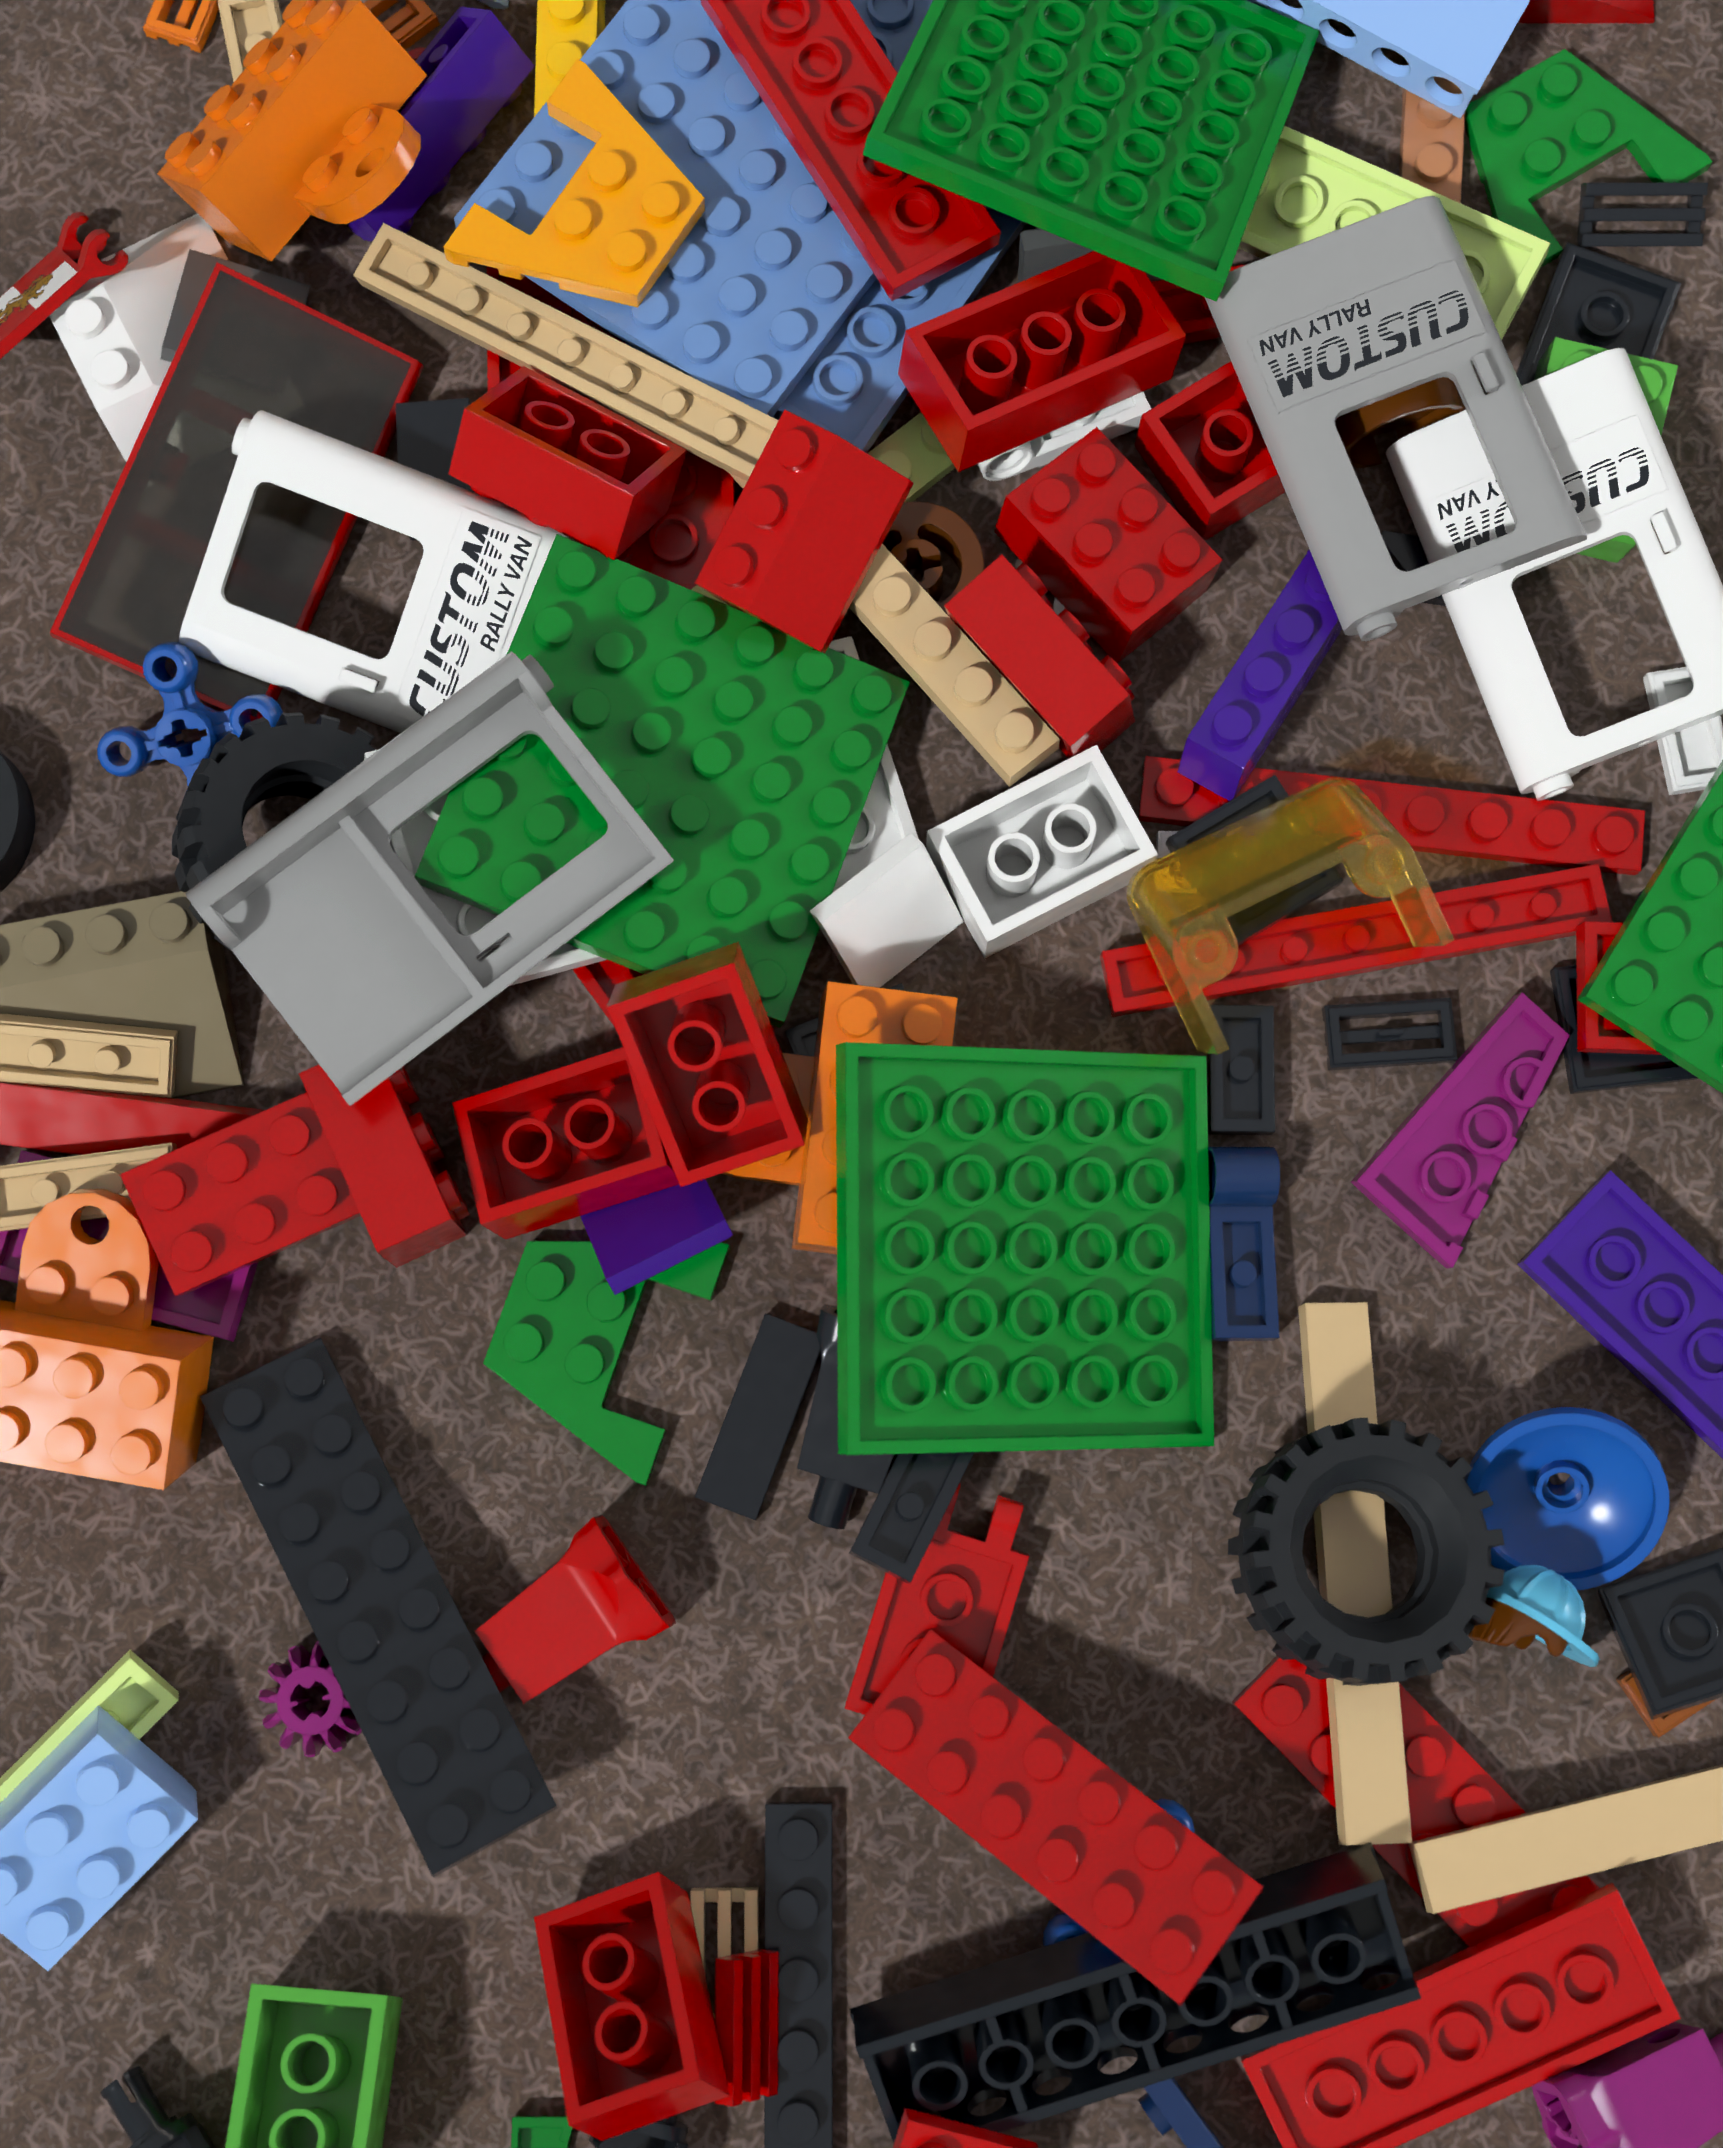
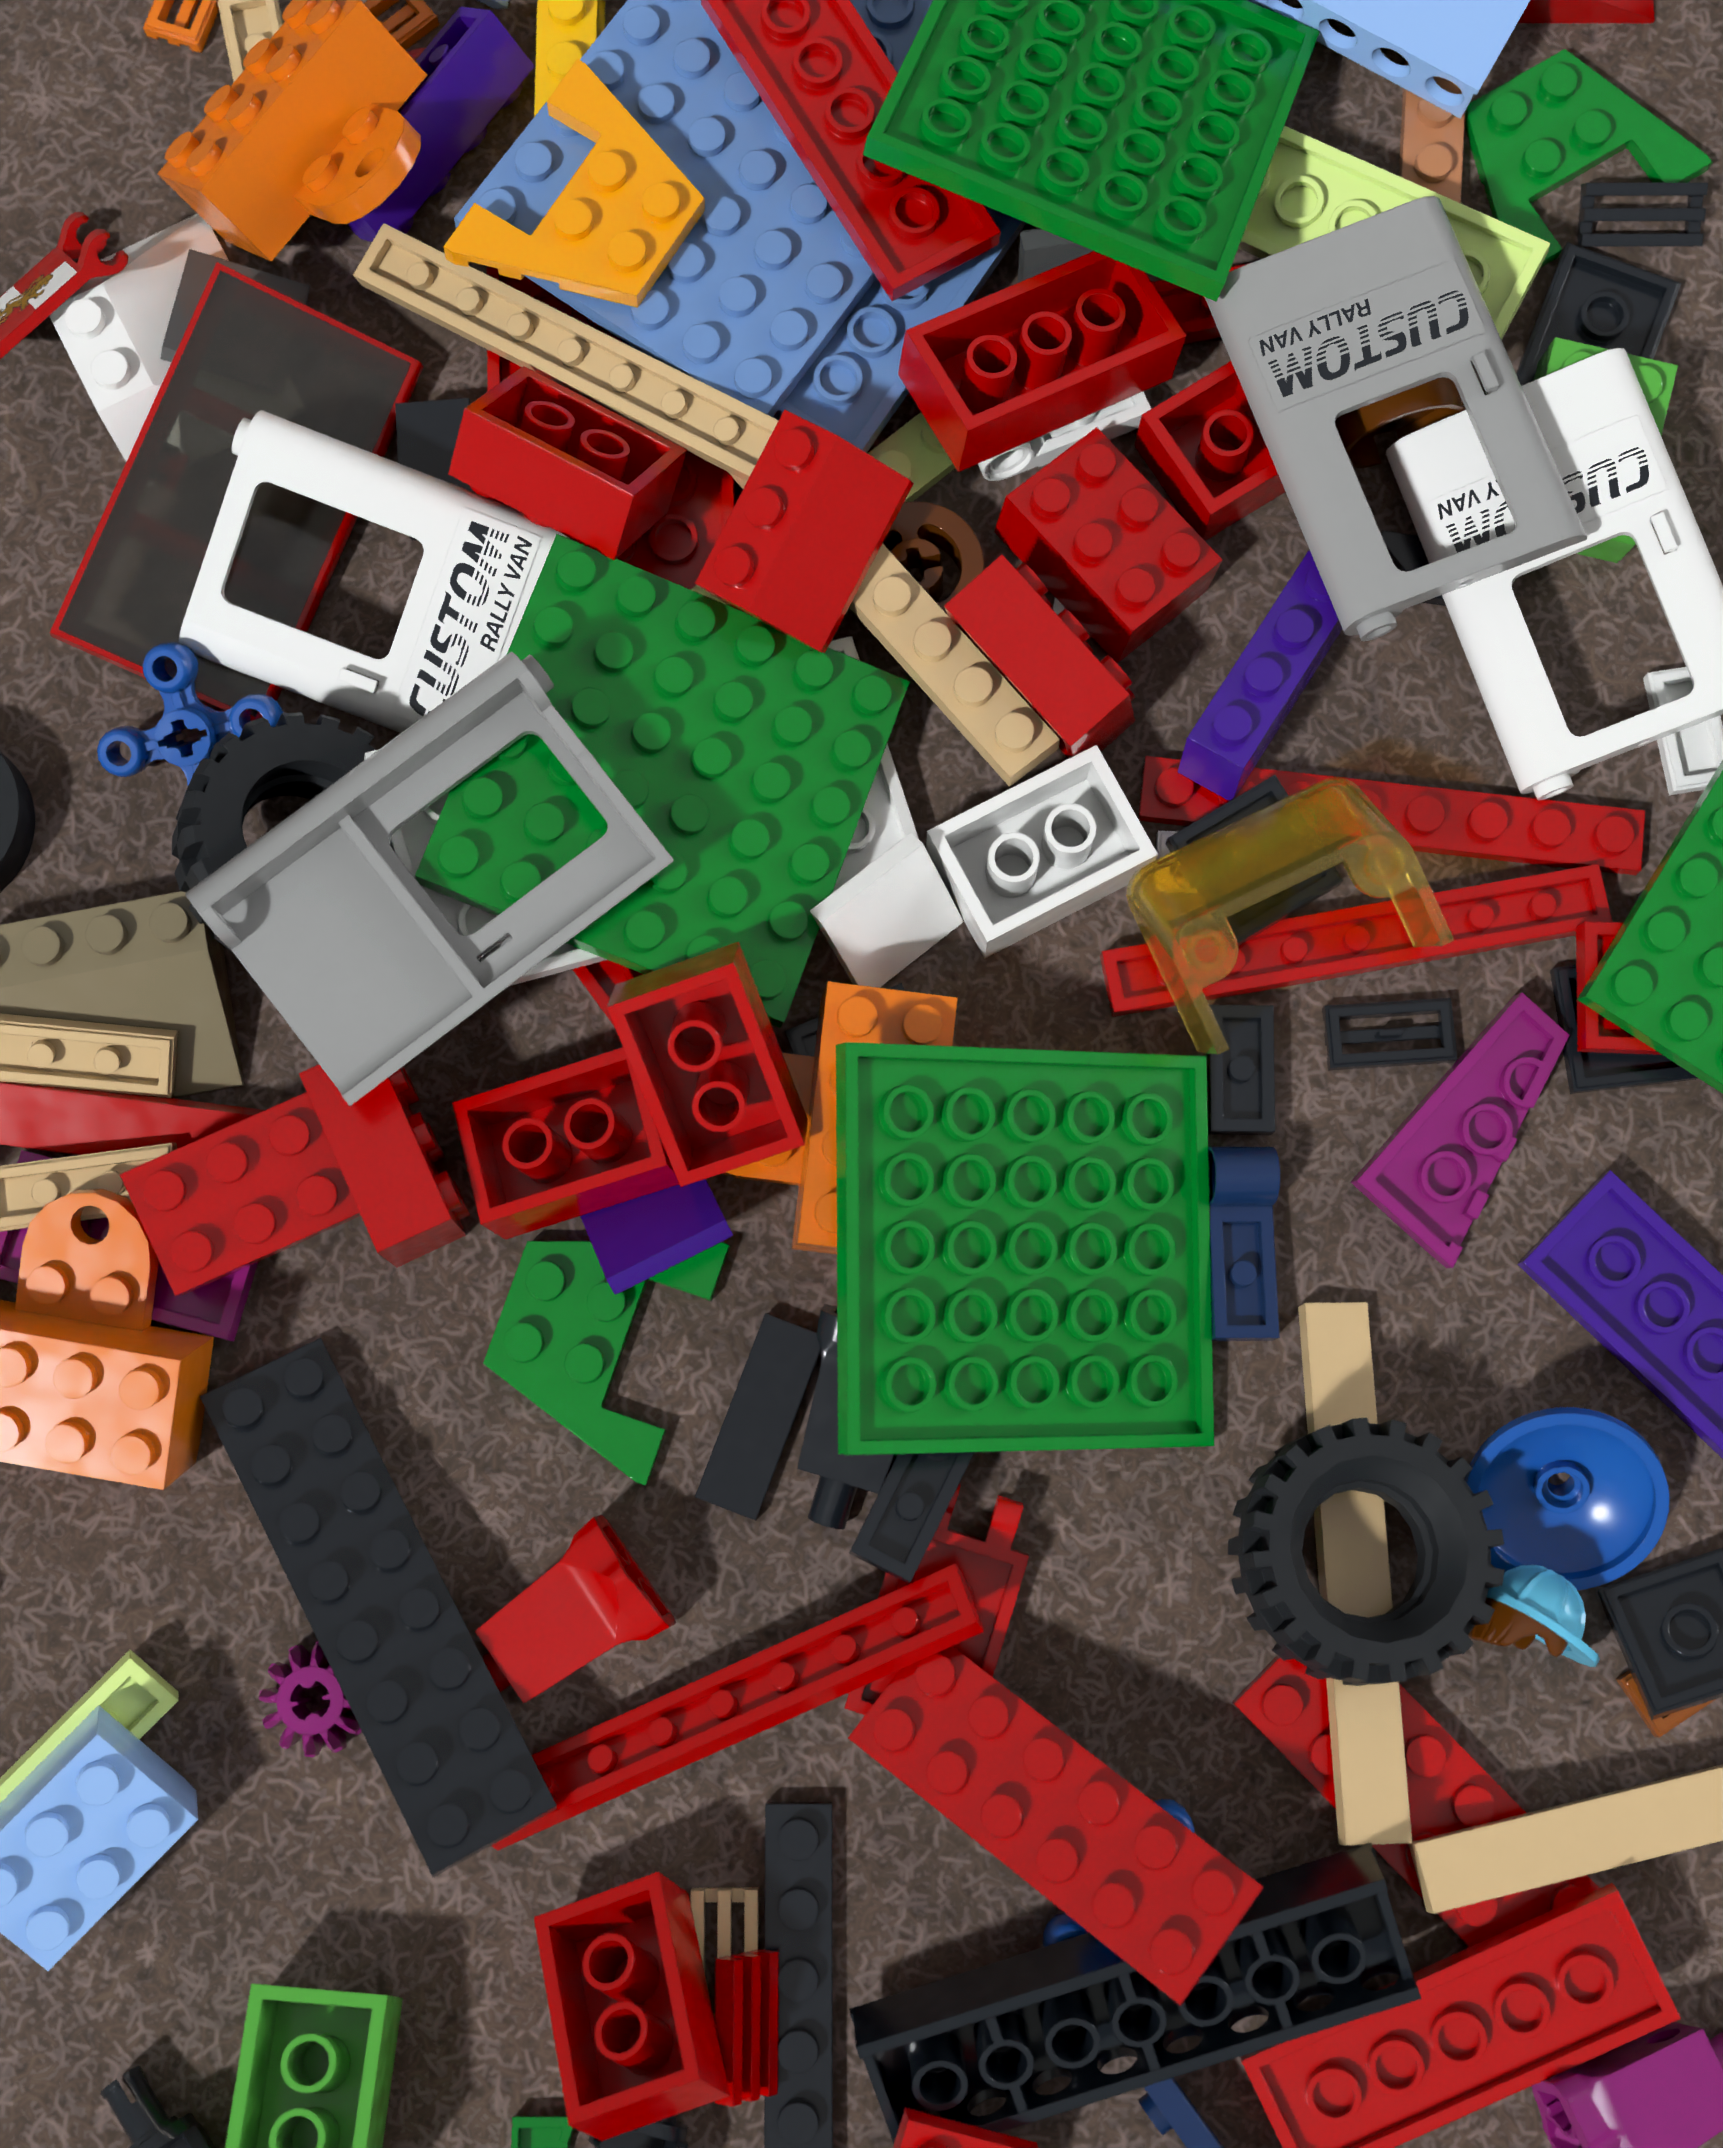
(754, 1695): none -> red plate

